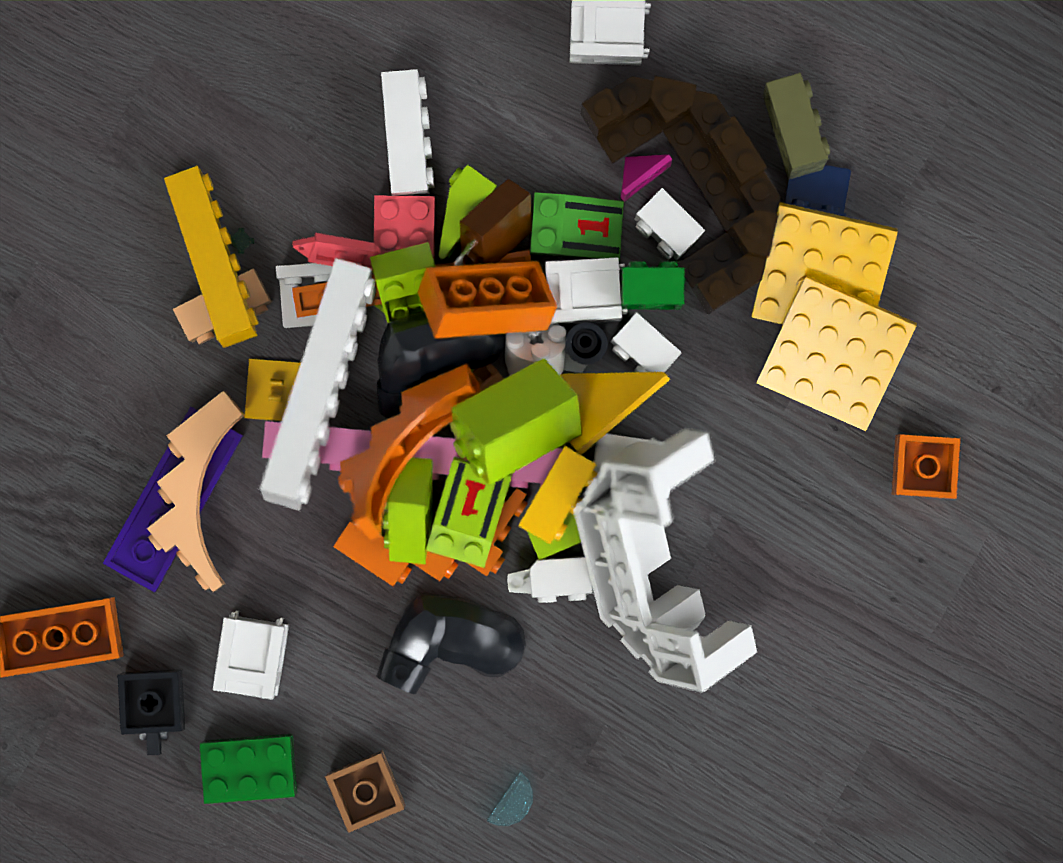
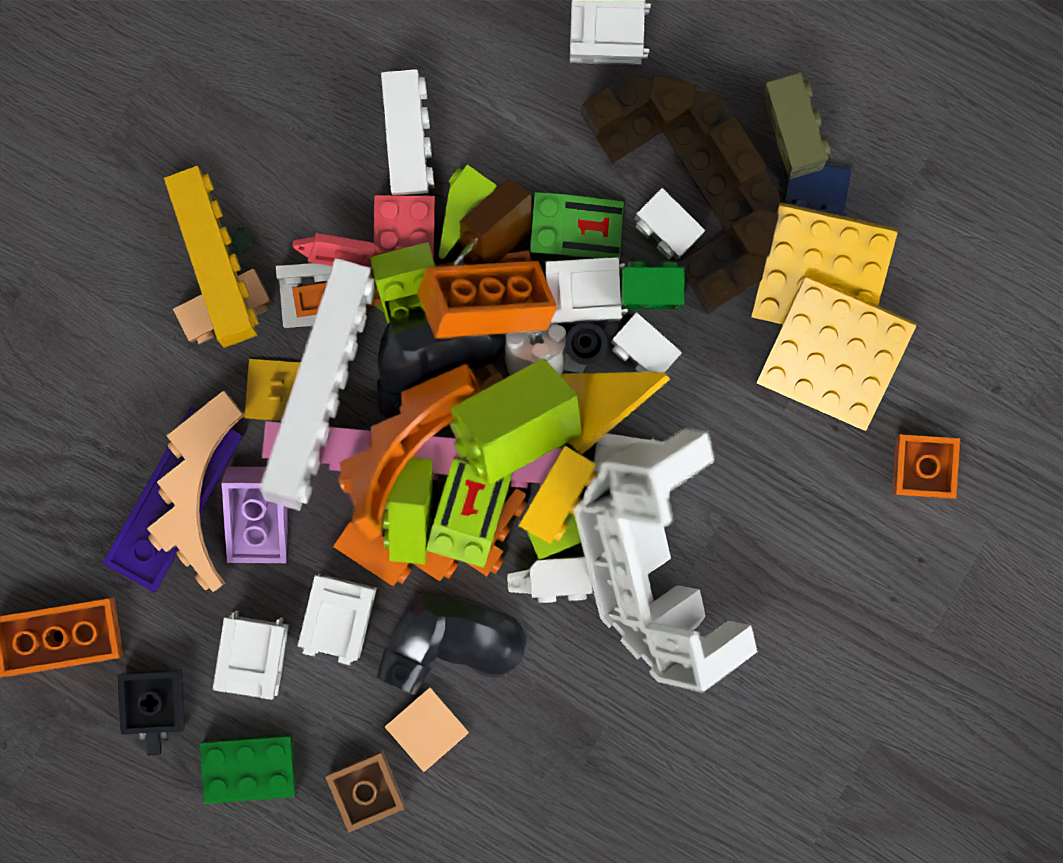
(252, 525): none -> lavender slope
(337, 618): none -> white container
(427, 729): none -> light nougat tile
(514, 803): clear light blue tile -> none
(641, 171): dark pink slope -> none

